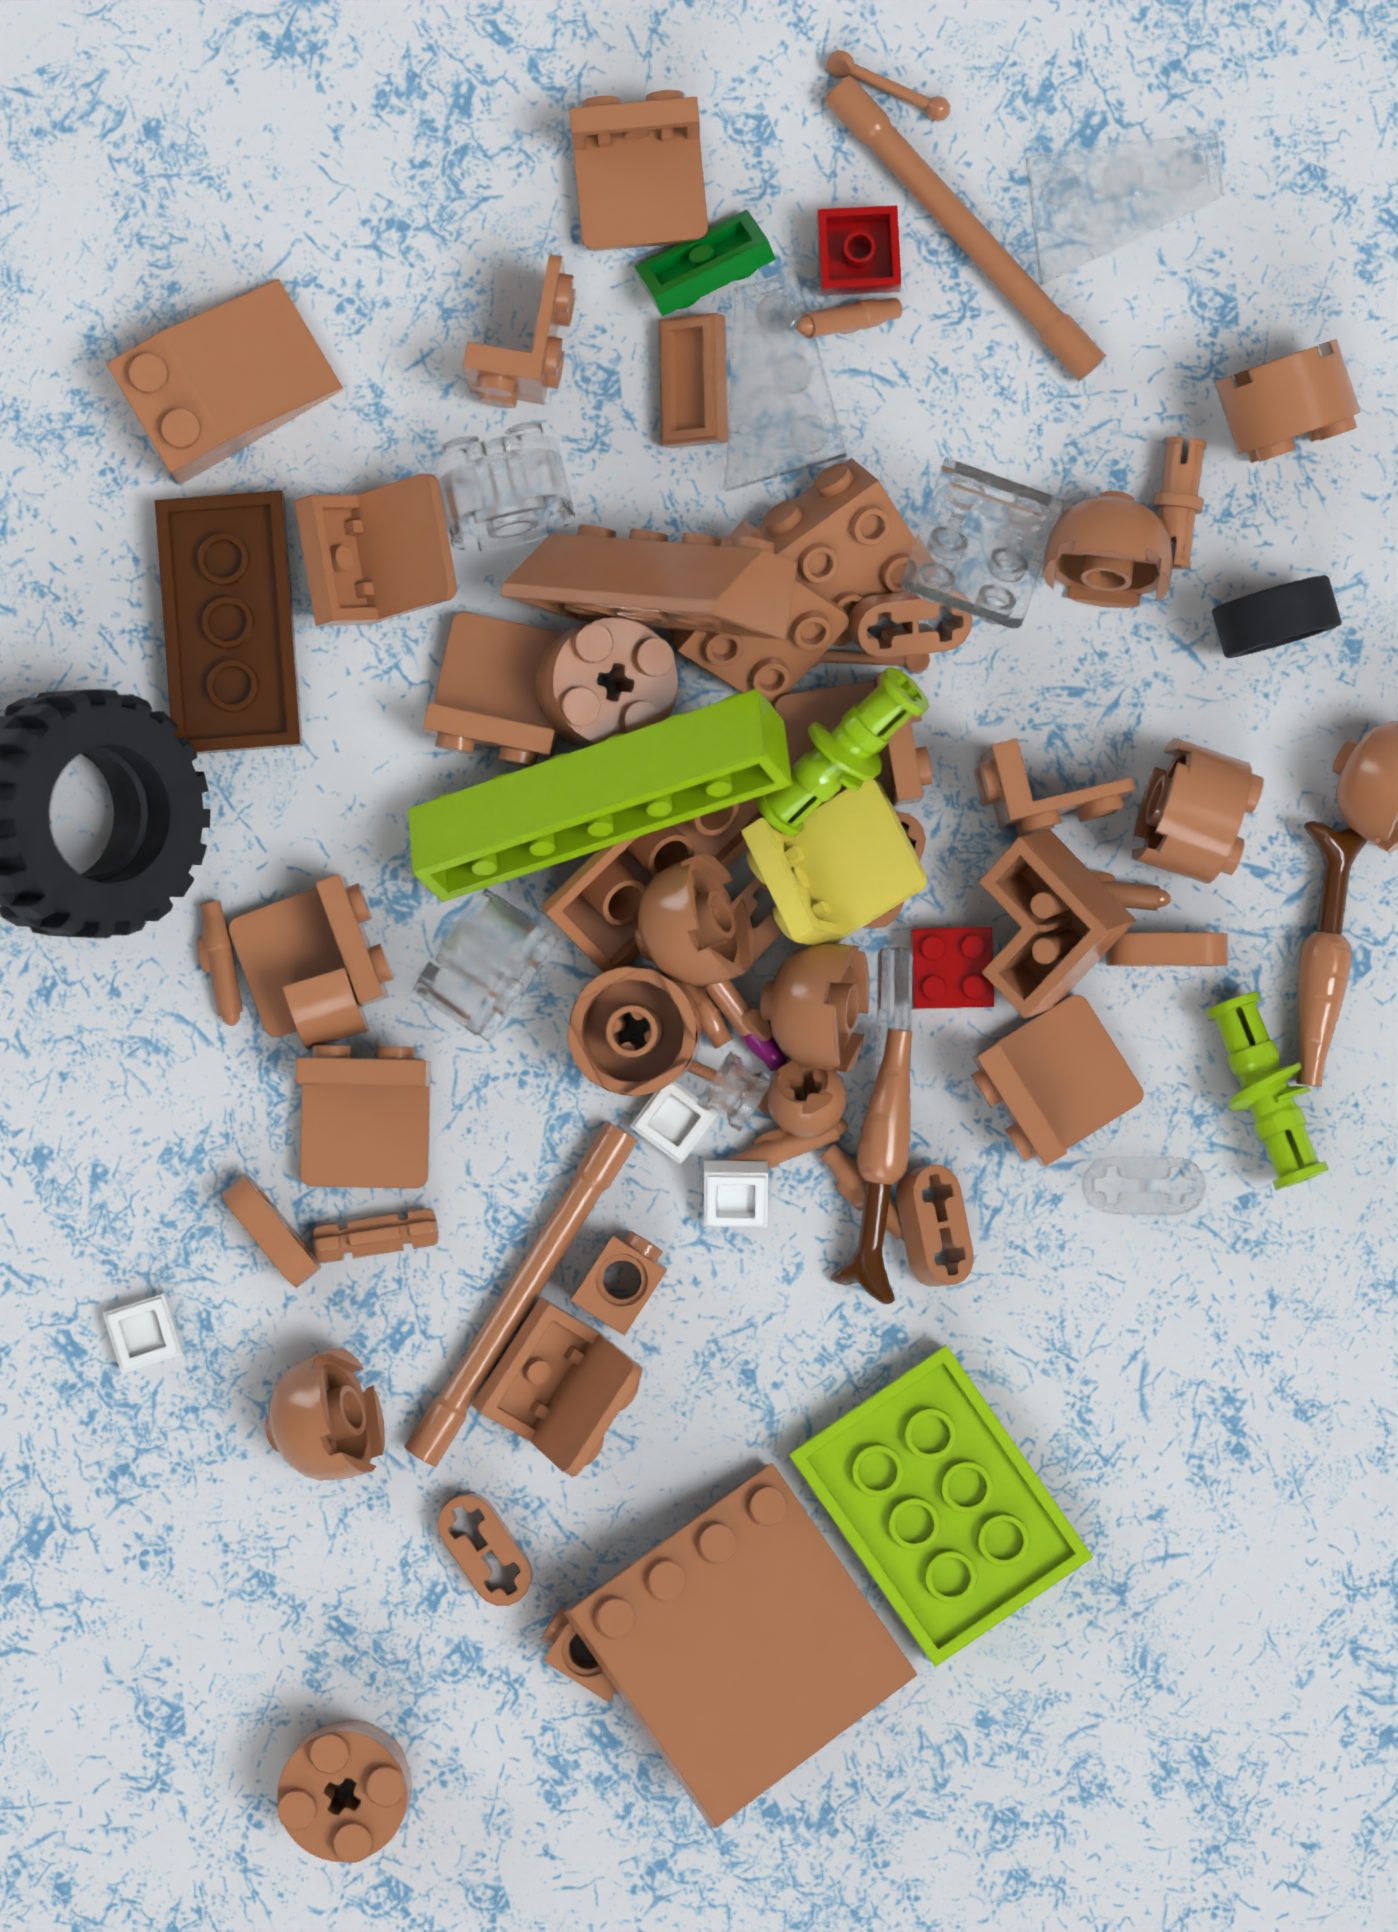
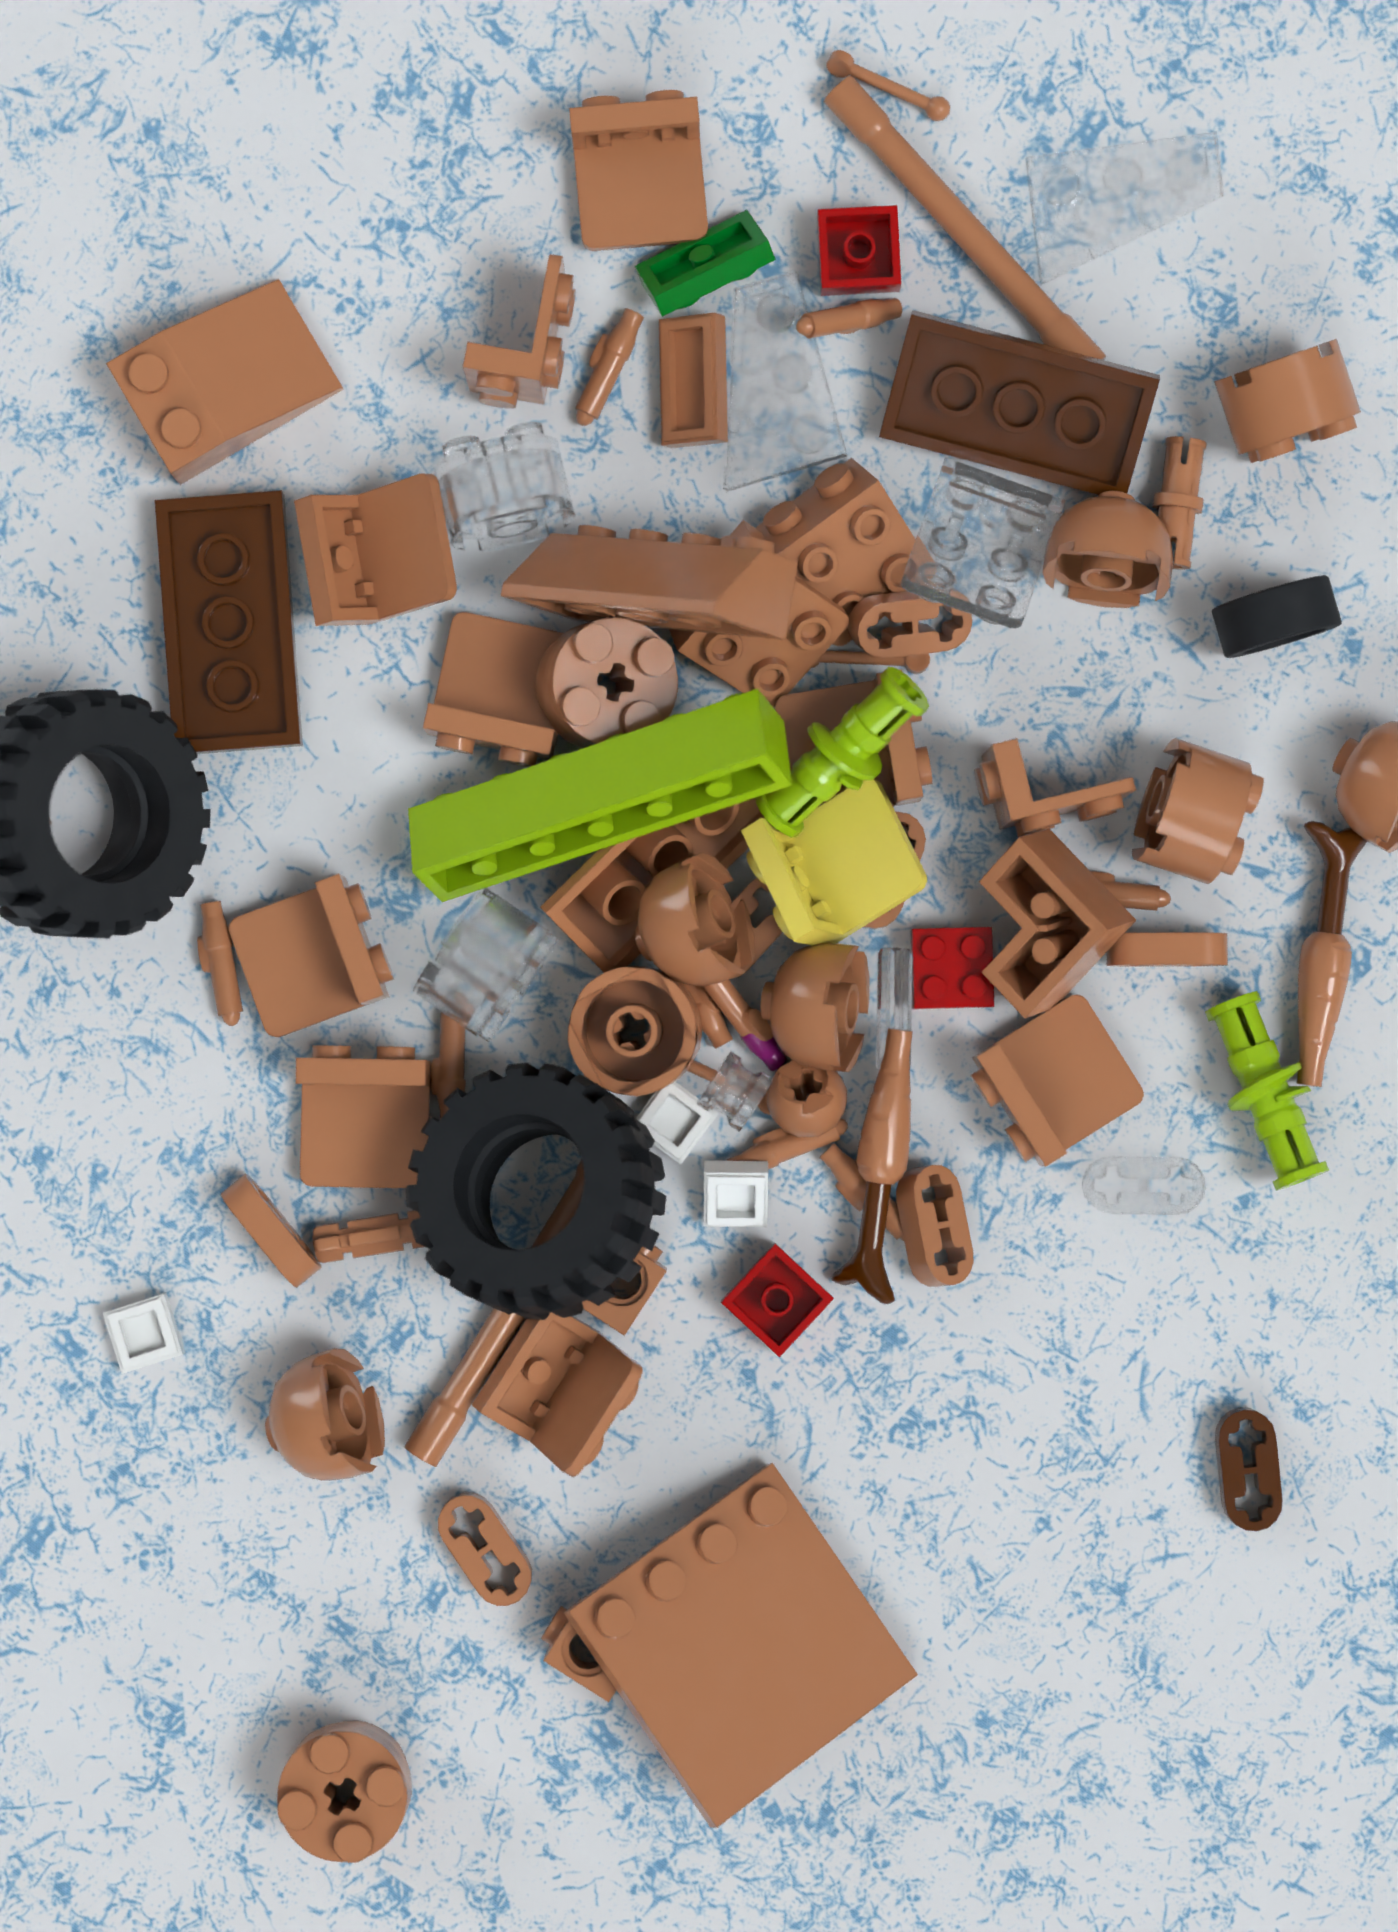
(325, 1008): nougat brick -> none
(448, 1068): none -> nougat piece
(470, 1148): none -> black tyre
(607, 362): none -> nougat piece
(777, 1299): none -> red piece
(940, 1505): lime plate -> none
(1018, 405): none -> reddish brown plate
(1264, 1467): none -> reddish brown beam

